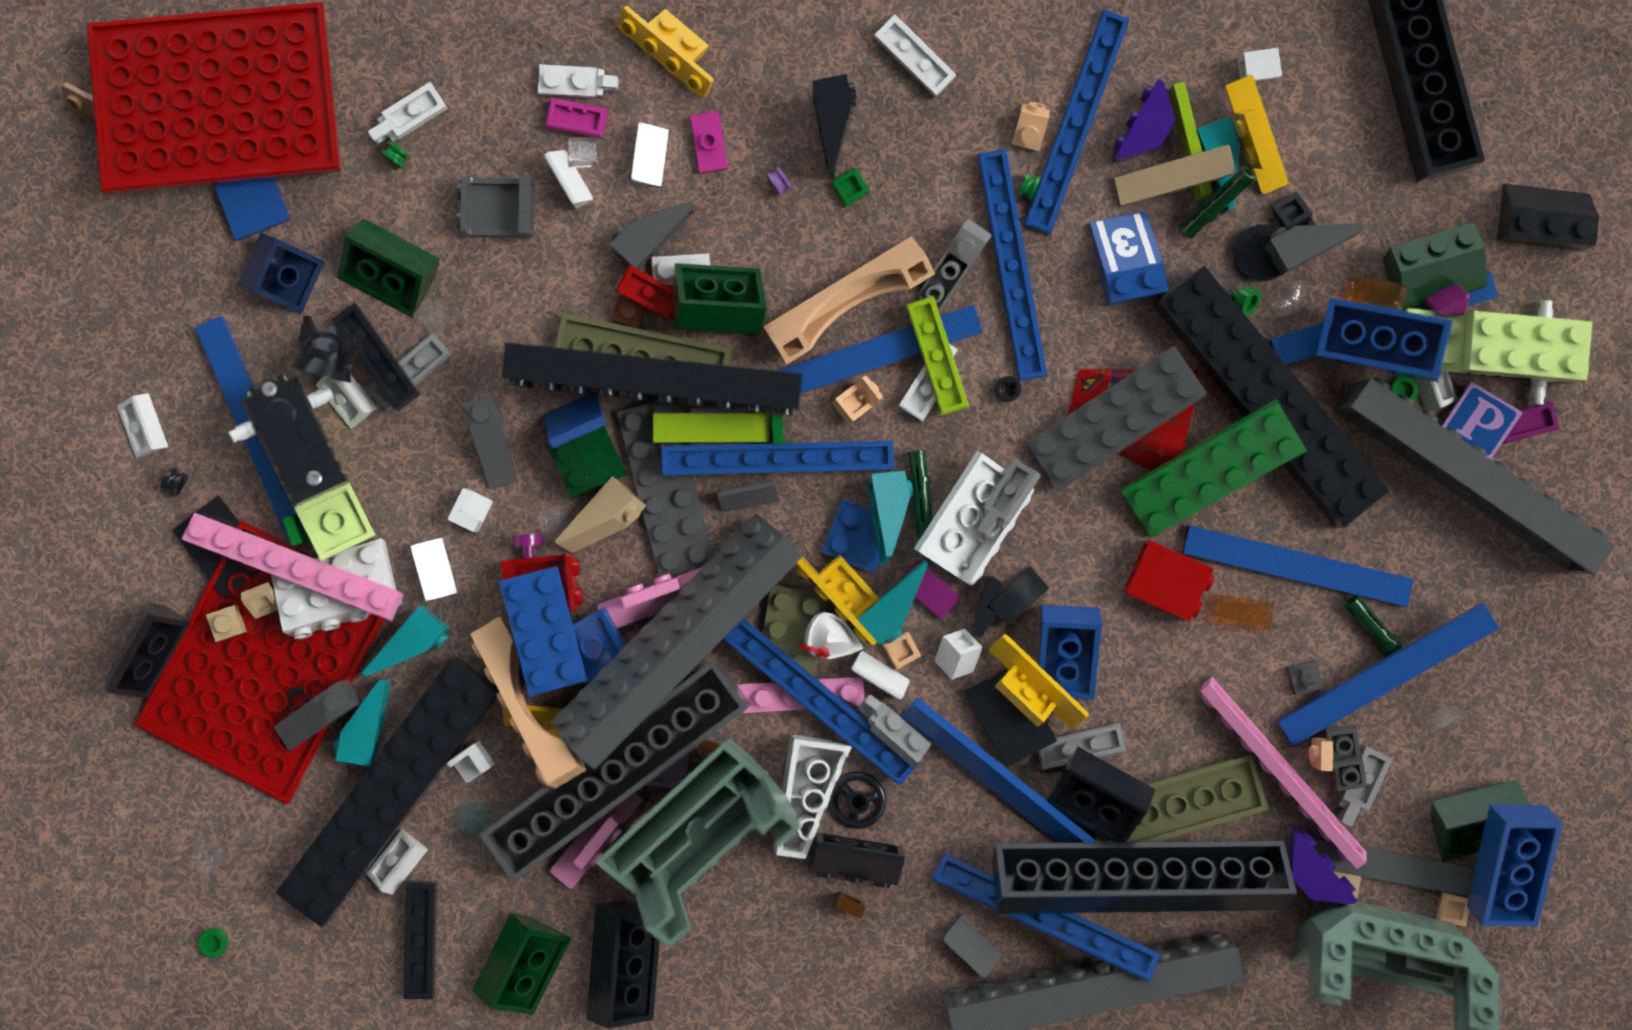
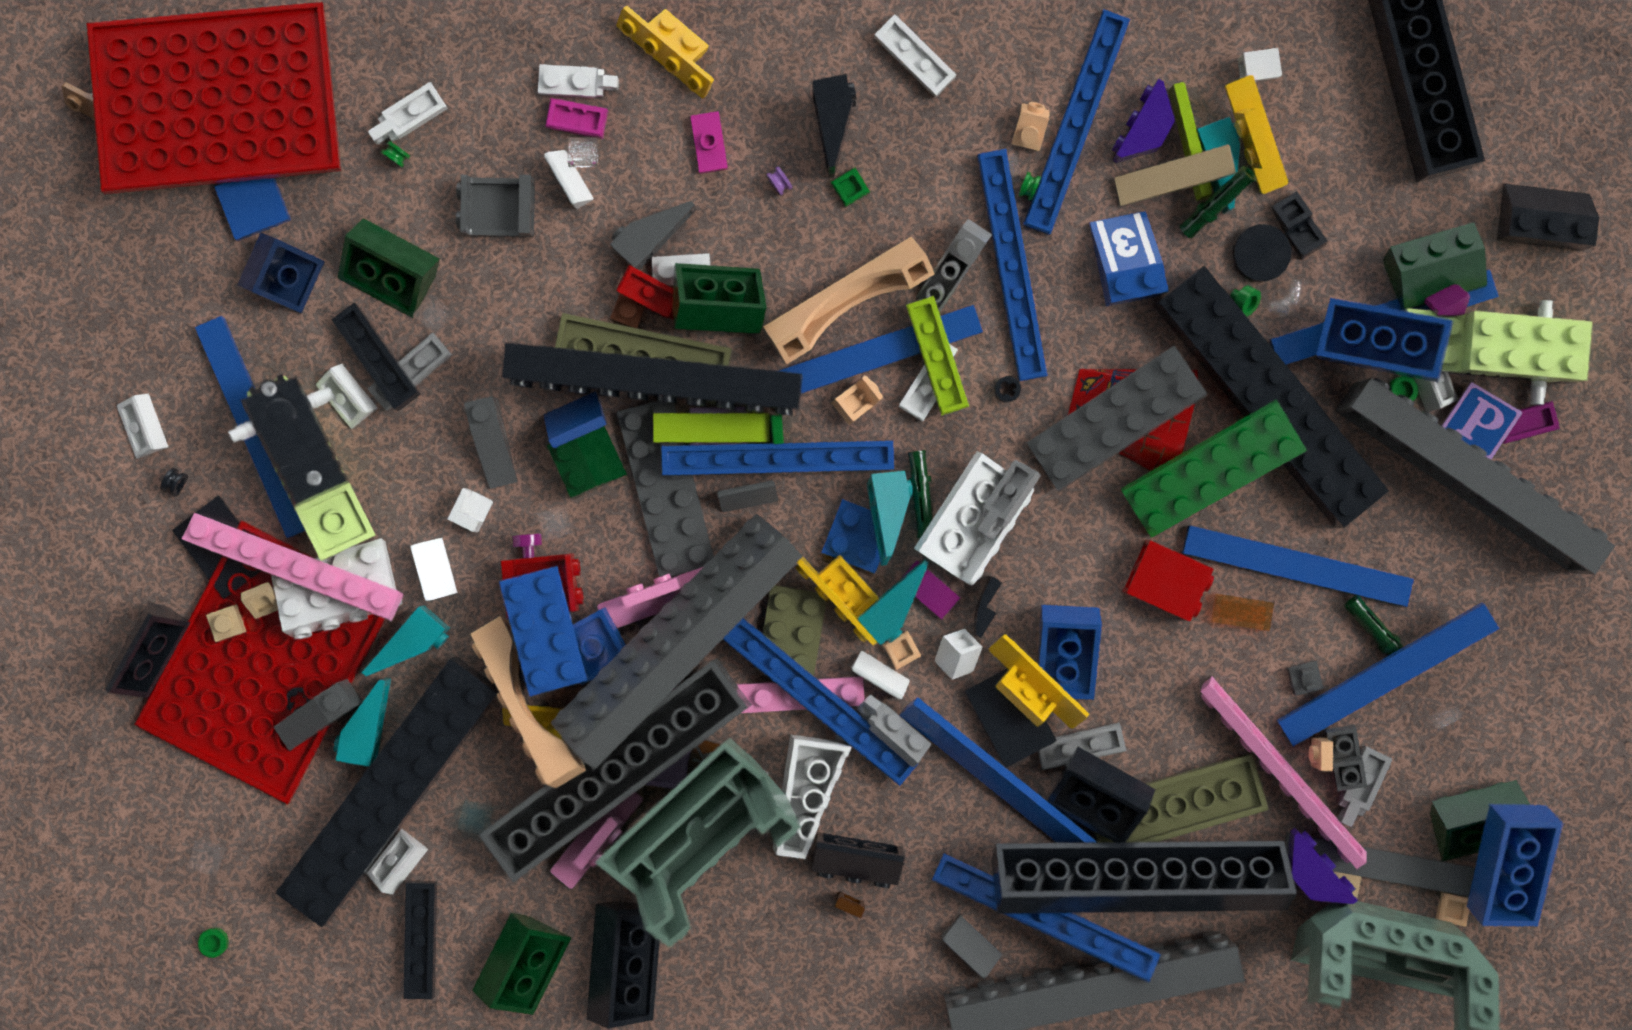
(295, 531): green tile -> none
(326, 351): black helmet -> none
(472, 762): white panel -> none
(604, 515): tan slope -> none
(649, 155): white slope -> none
(829, 637): white piece -> none
(853, 822): black piece -> none
(1018, 596): black slope -> none
(1304, 243): dark grey slope -> none
(1376, 293): clear orange tile -> none

